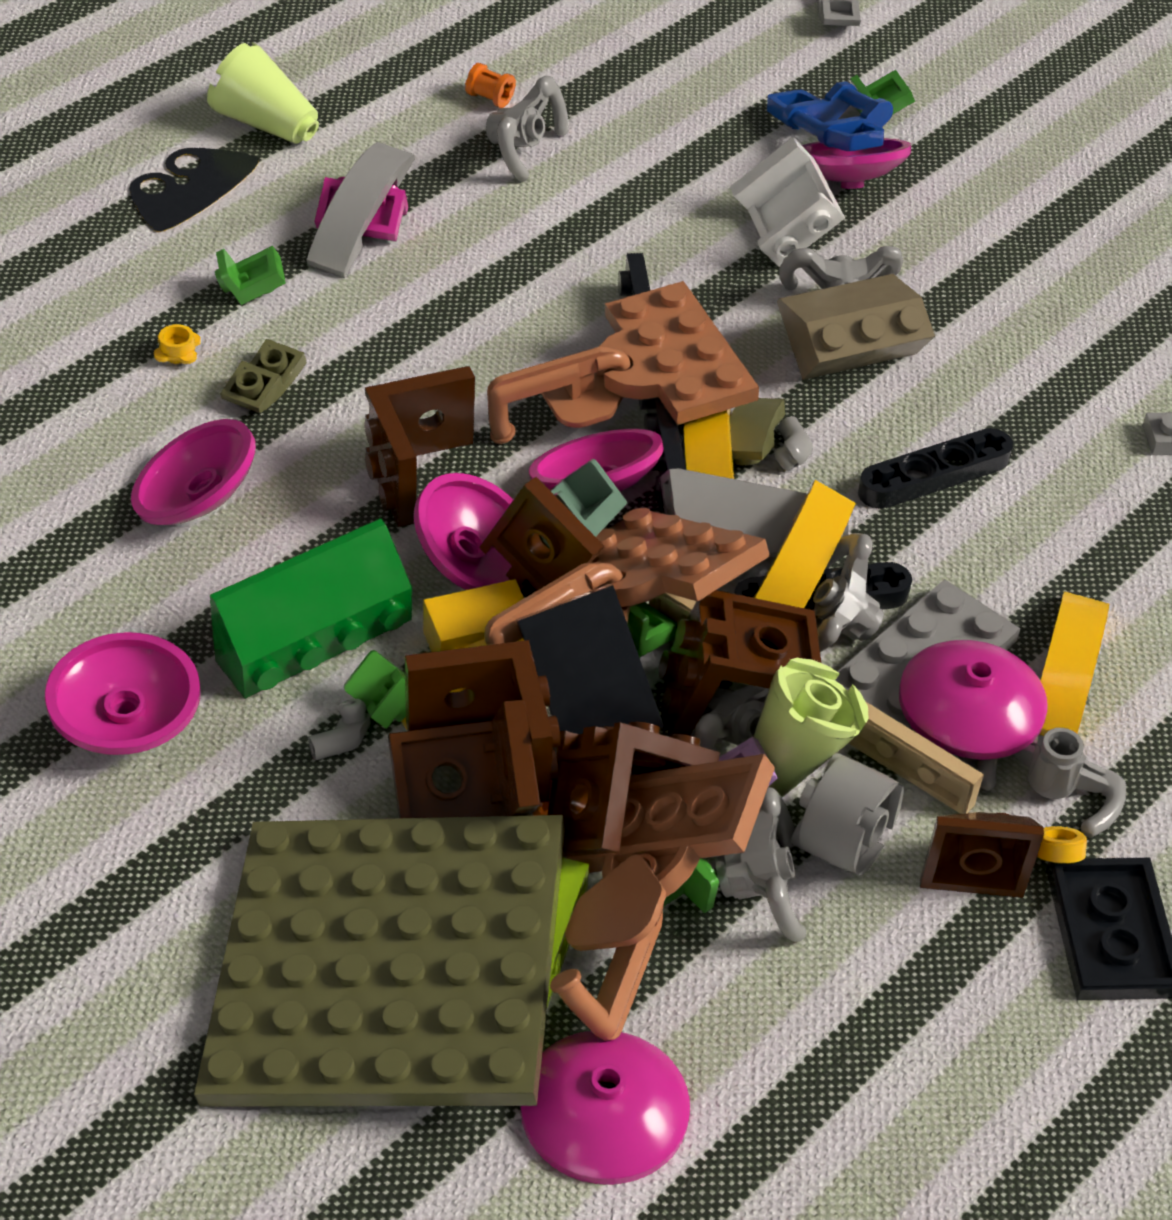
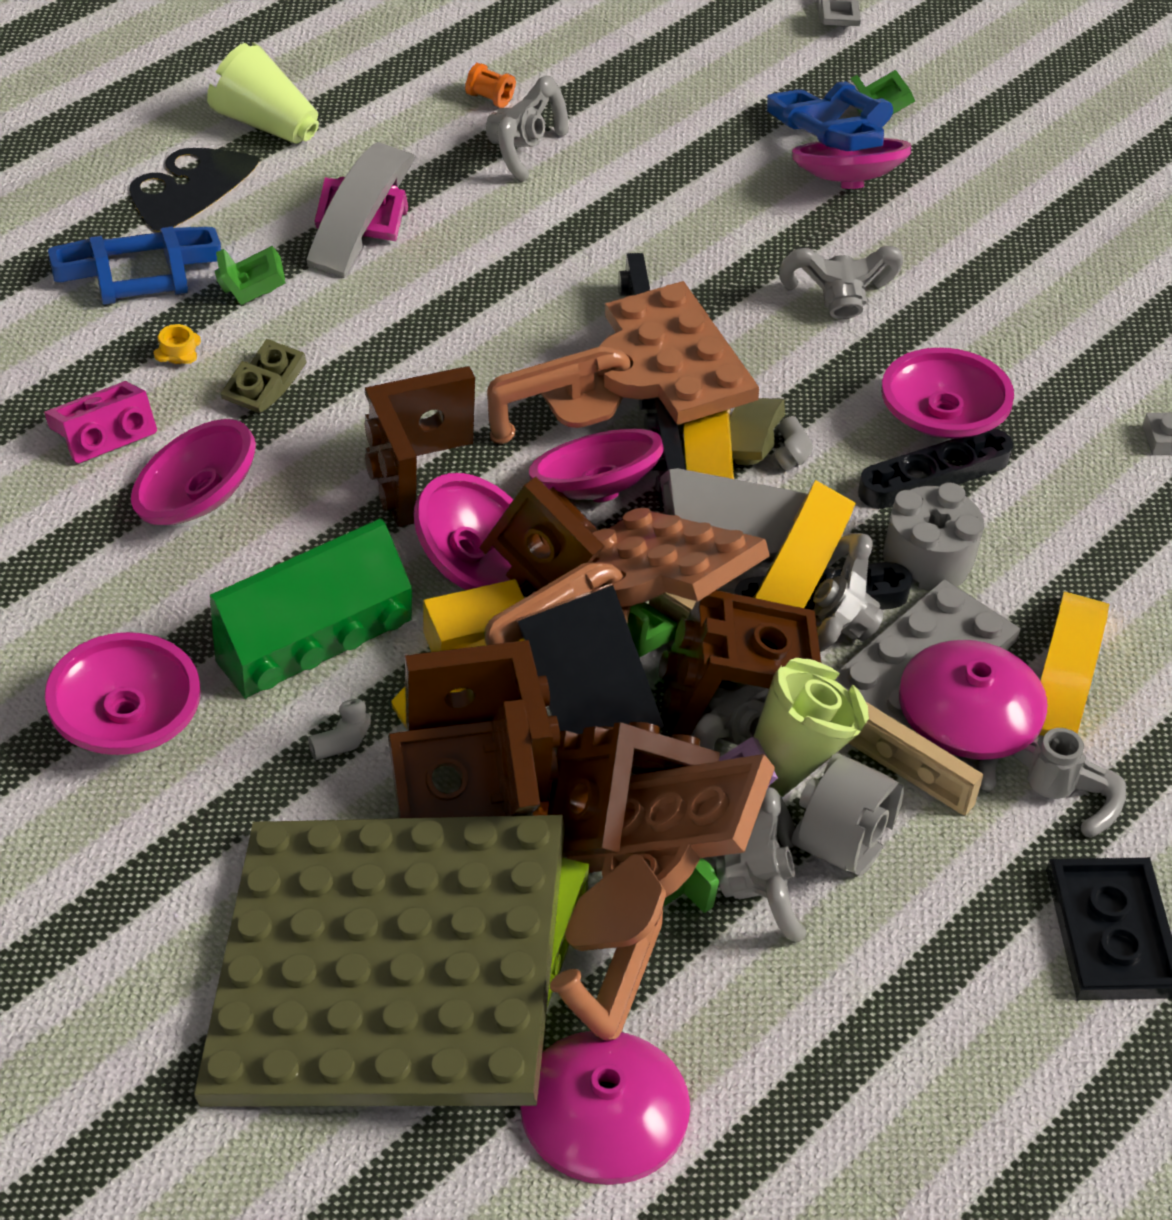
(103, 420): none -> dark pink bracket
(202, 248): none -> blue bar
(380, 687): bright green bracket -> none
(590, 496): sand green panel -> none
(788, 201): white panel -> none
(855, 325): dark tan slope -> none
(934, 534): none -> light grey brick
(947, 392): none -> dark pink dish
(982, 853): reddish brown slope -> none
(1062, 845): yellow tile -> none

